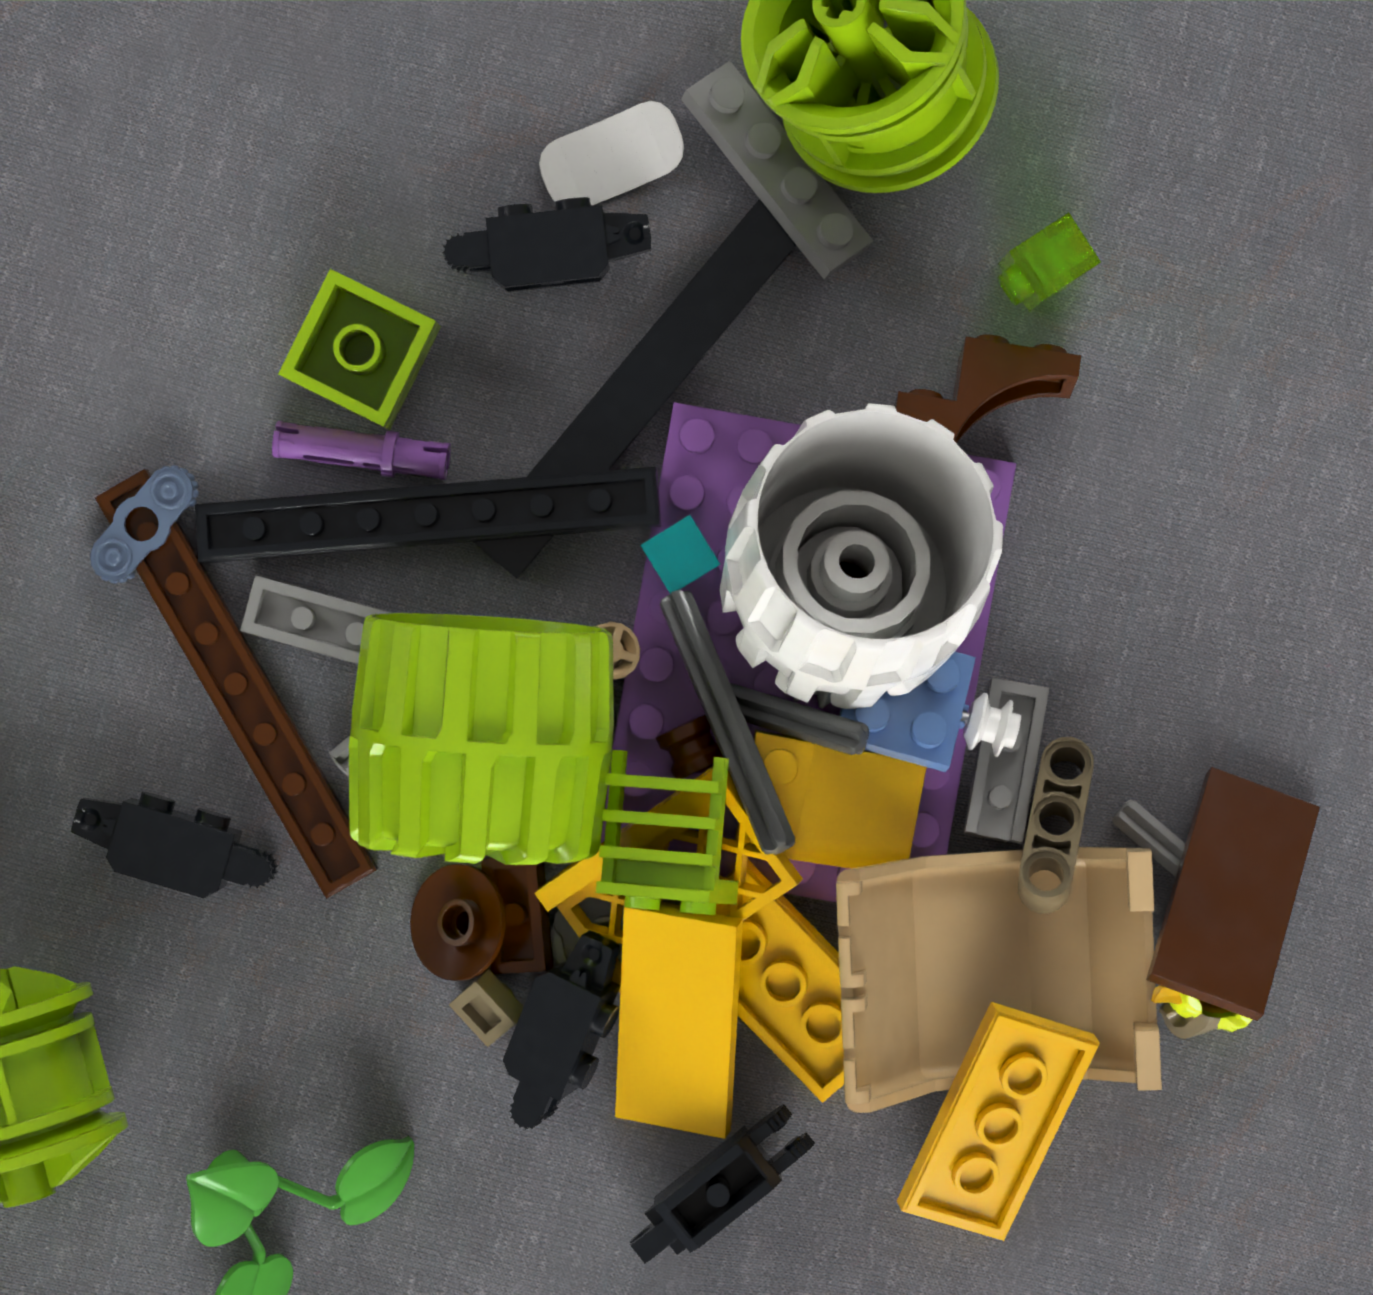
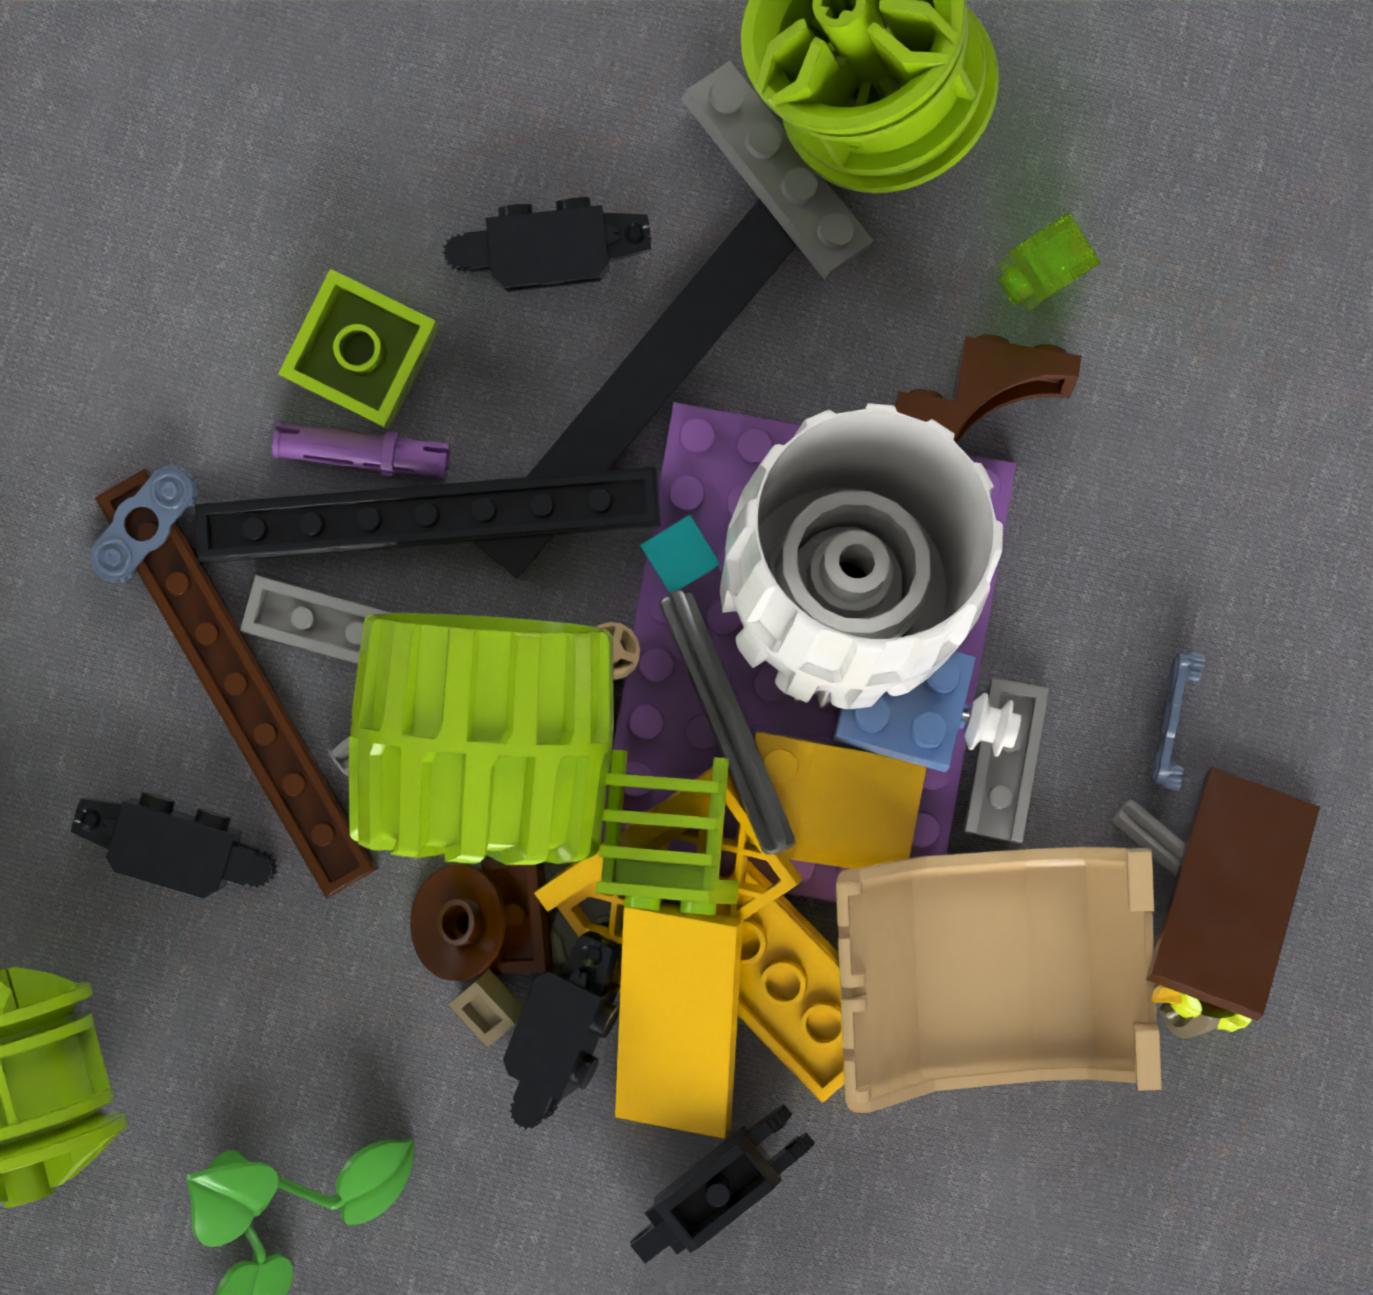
(613, 154): white sticker -> none
(690, 747): reddish brown wheel -> none
(801, 721): dark grey axle -> none
(997, 1121): yellow tile -> none
(1058, 798): dark tan beam -> none
(1183, 668): none -> sand blue piece

